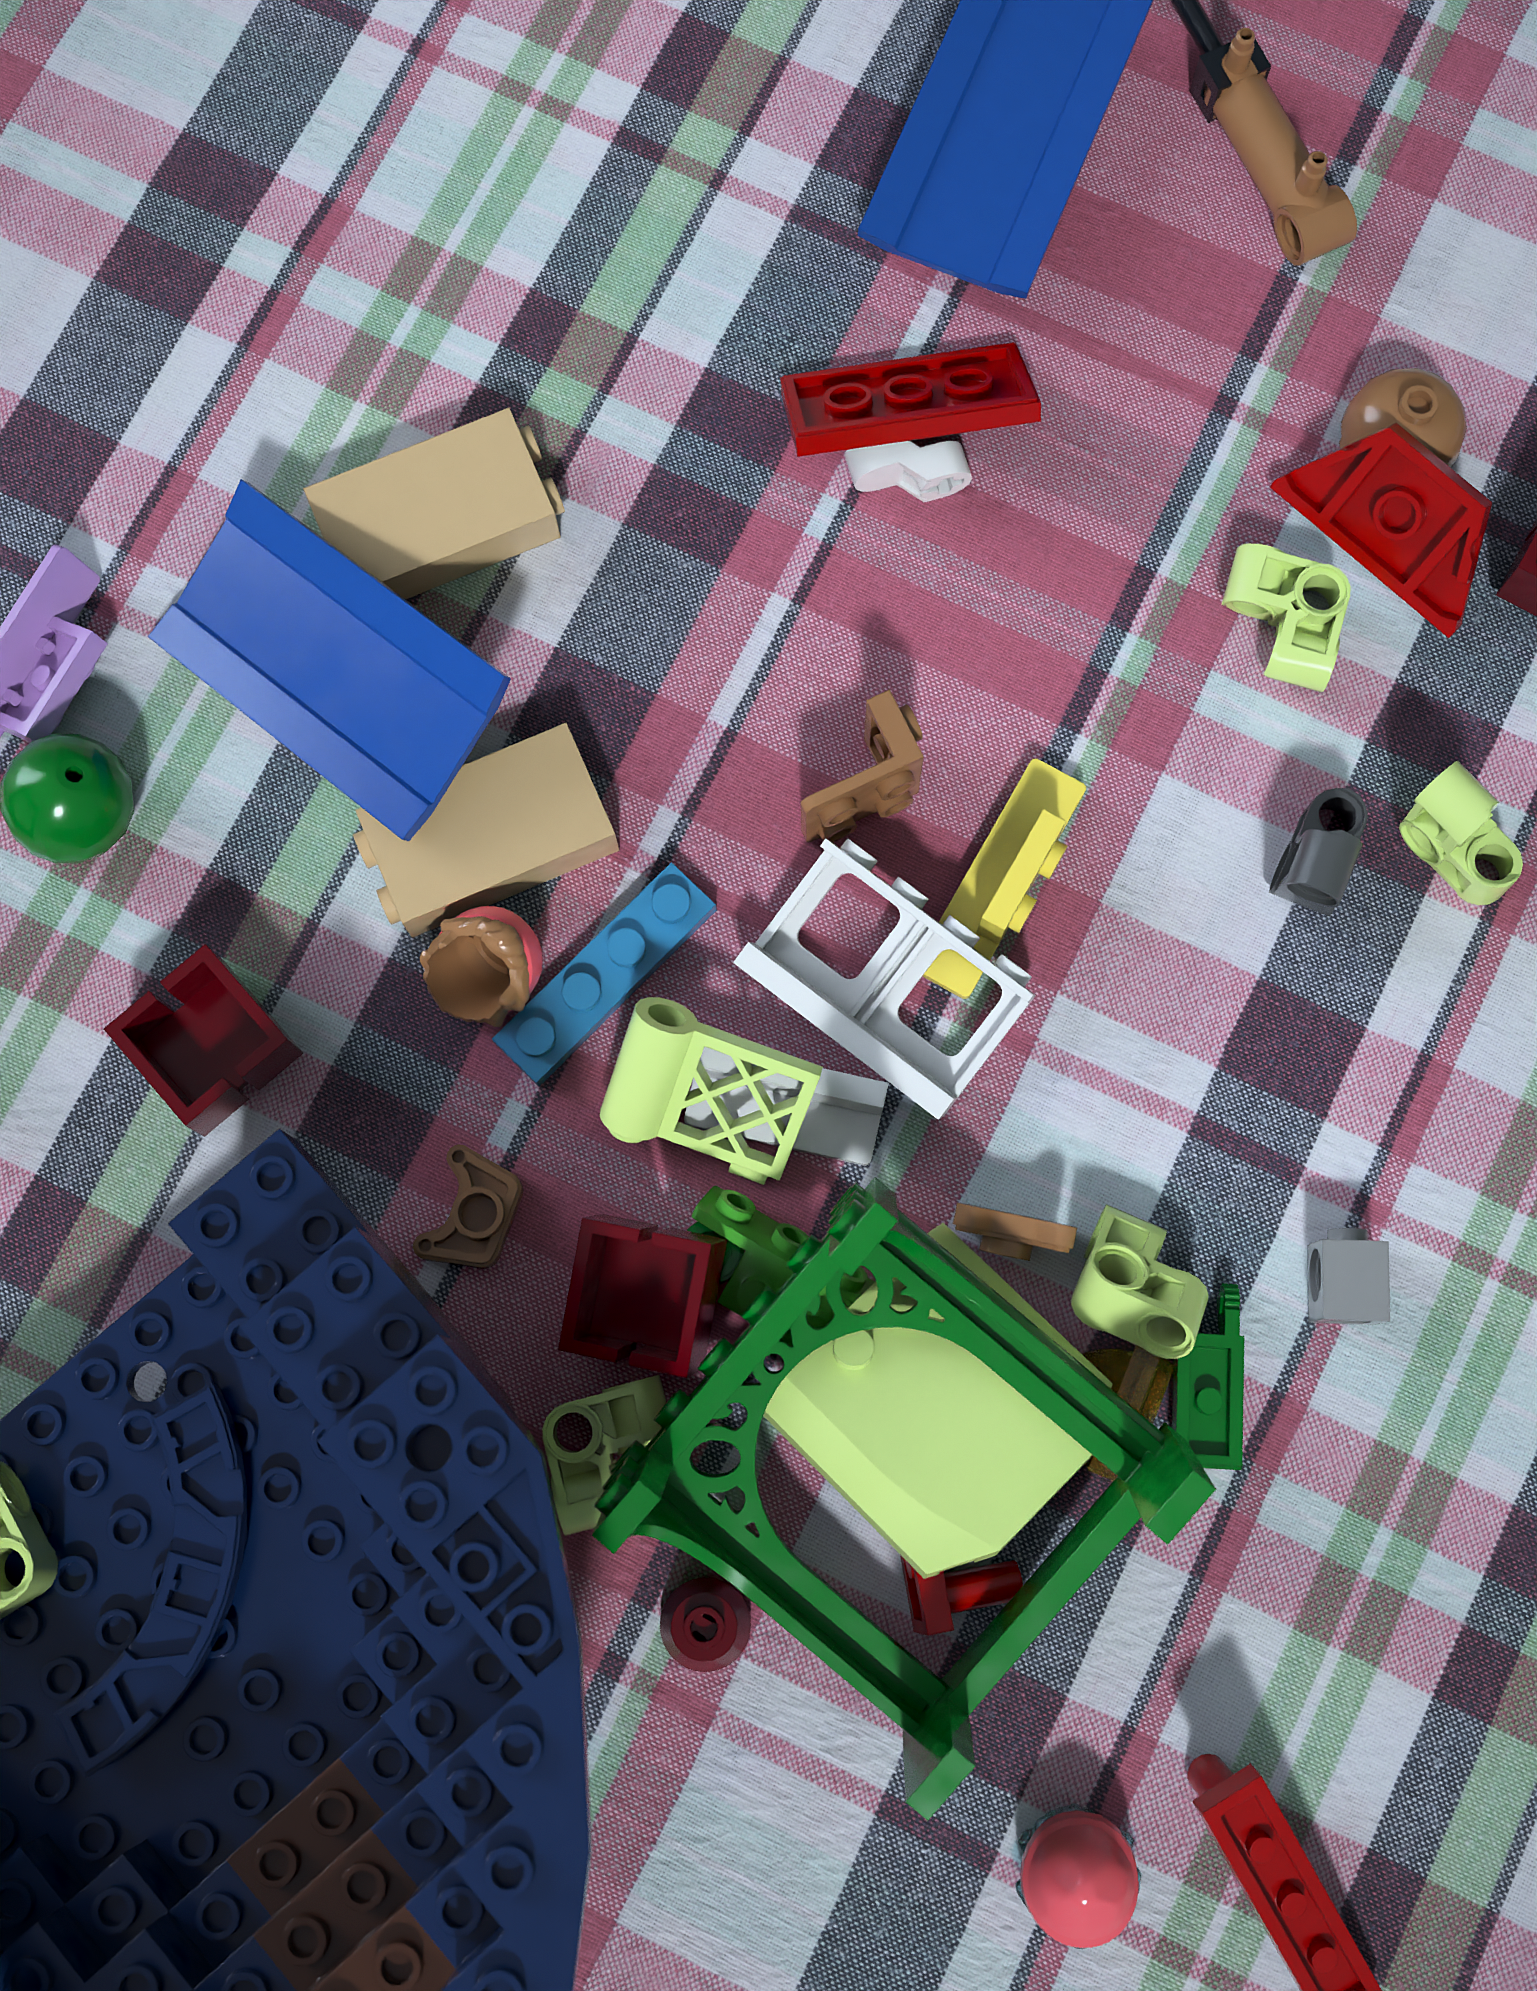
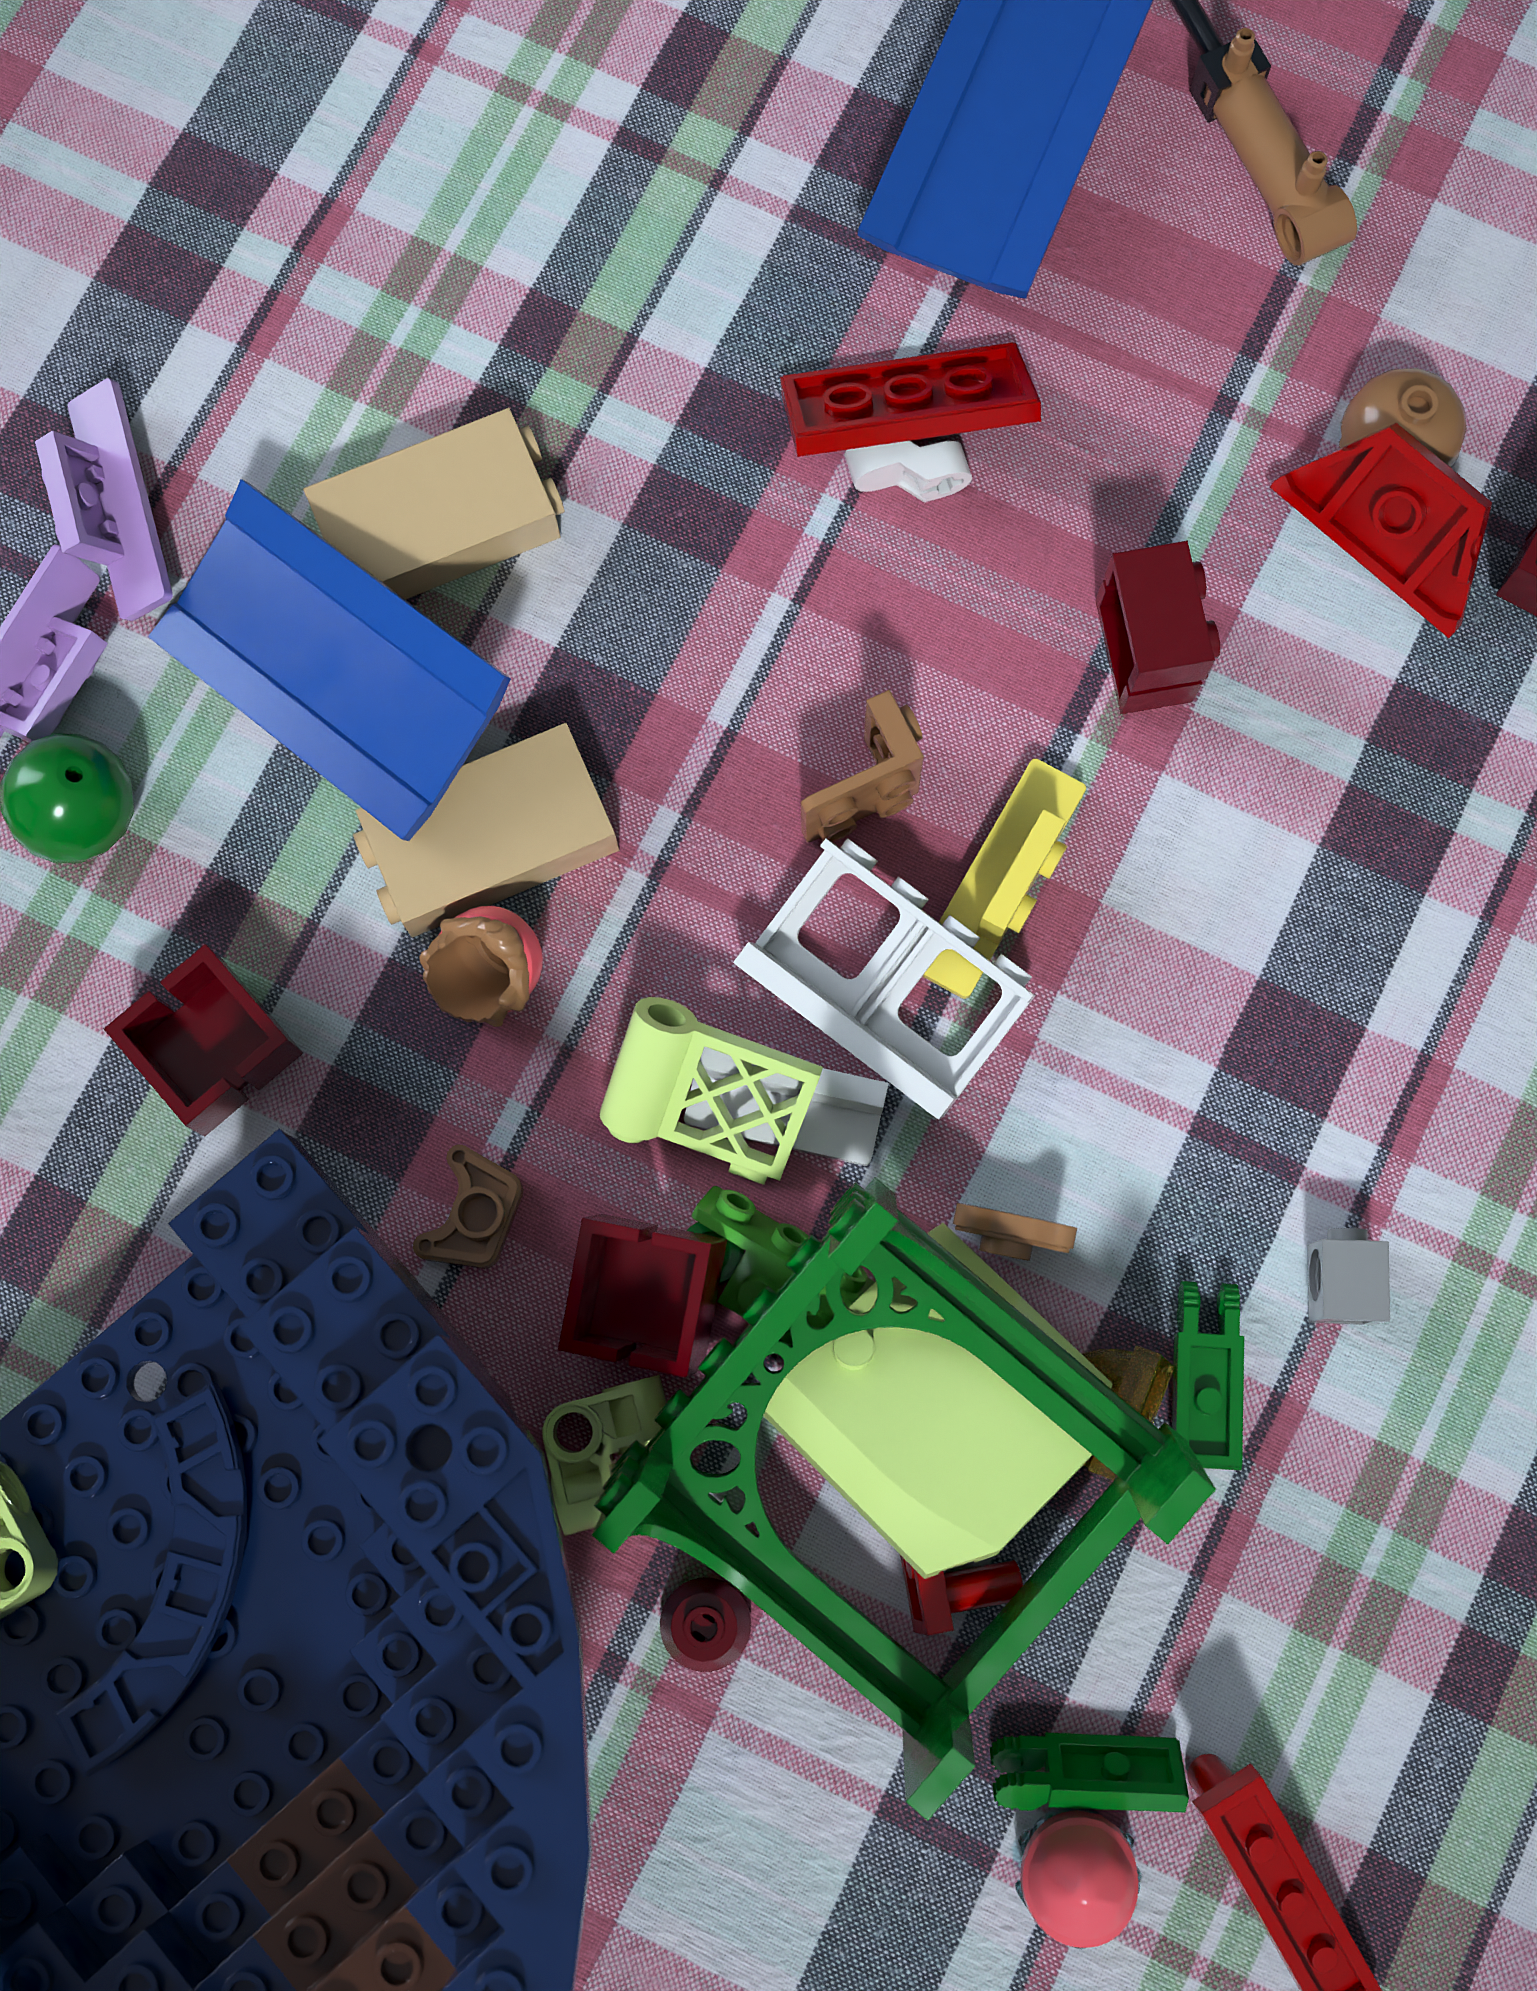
(103, 499): none -> lavender bracket
(604, 974): dark azure plate -> none
(1090, 1772): none -> green hinge
(1133, 1293): yellowish green piece -> none
(1156, 626): none -> dark red piece
(1271, 588): yellowish green piece -> none
(1318, 860): dark grey piece -> none
(1454, 828): yellowish green piece -> none

